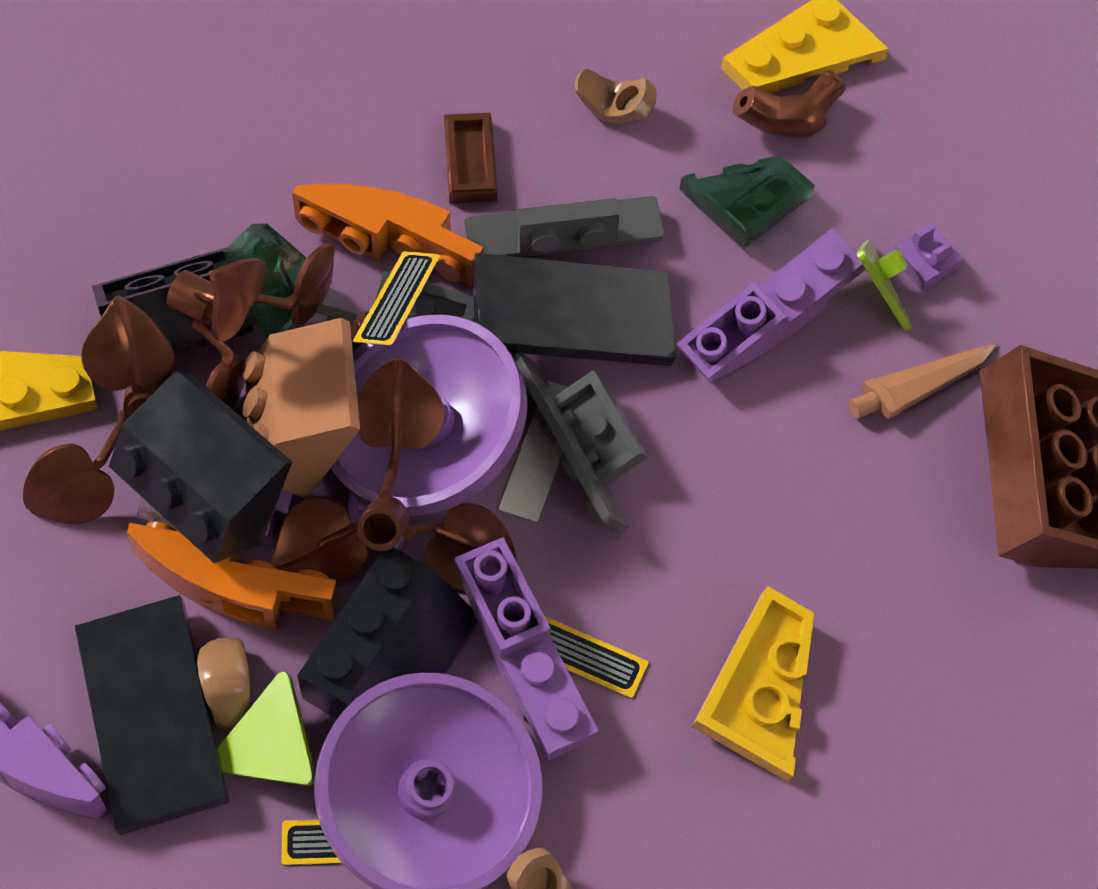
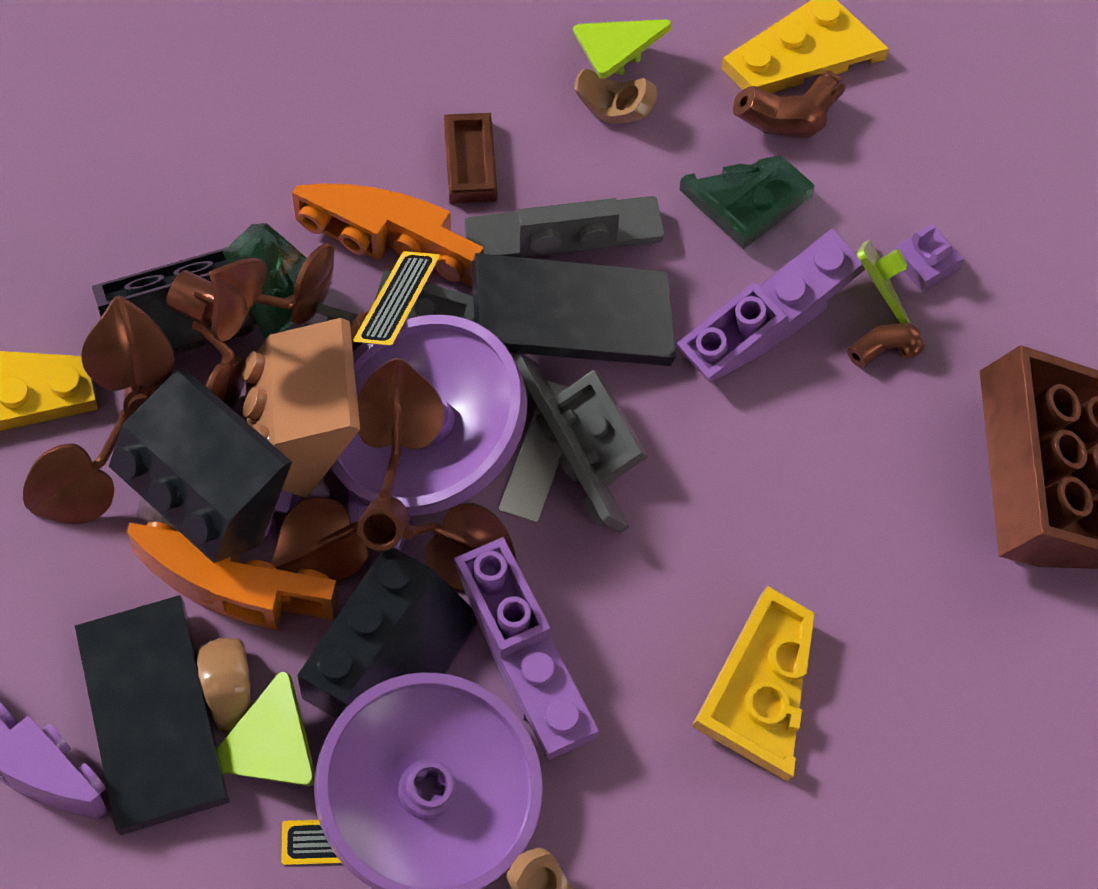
(597, 659): sticker -> none
(616, 43): none -> lime piece
(885, 337): none -> copper arm
(907, 387): nougat bar -> none

